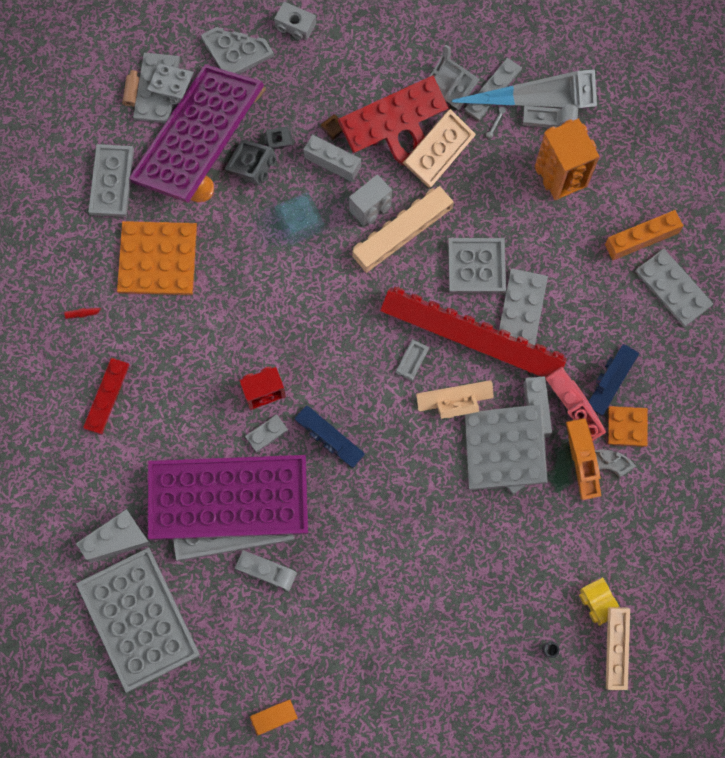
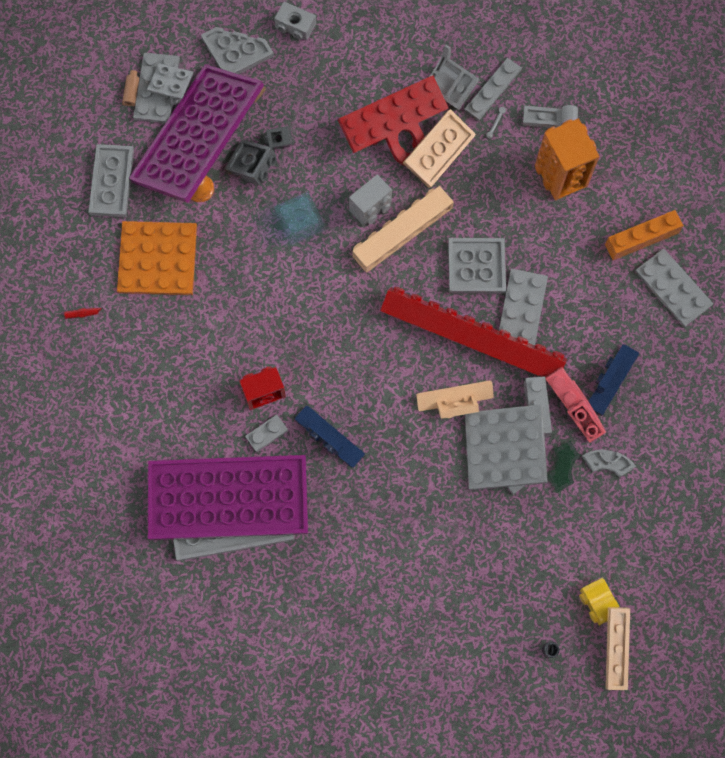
(106, 396): red plate -> none
(113, 538): light grey wedge -> none
(138, 620): light grey plate -> none
(266, 570): light grey plate -> none
(273, 717): orange slope -> none
(332, 127): reddish brown plate -> none
(332, 158): light grey brick -> none
(412, 360): light grey tile -> none
(571, 88): light grey plate -> none
(585, 458): orange slope -> none
(628, 426): orange plate -> none

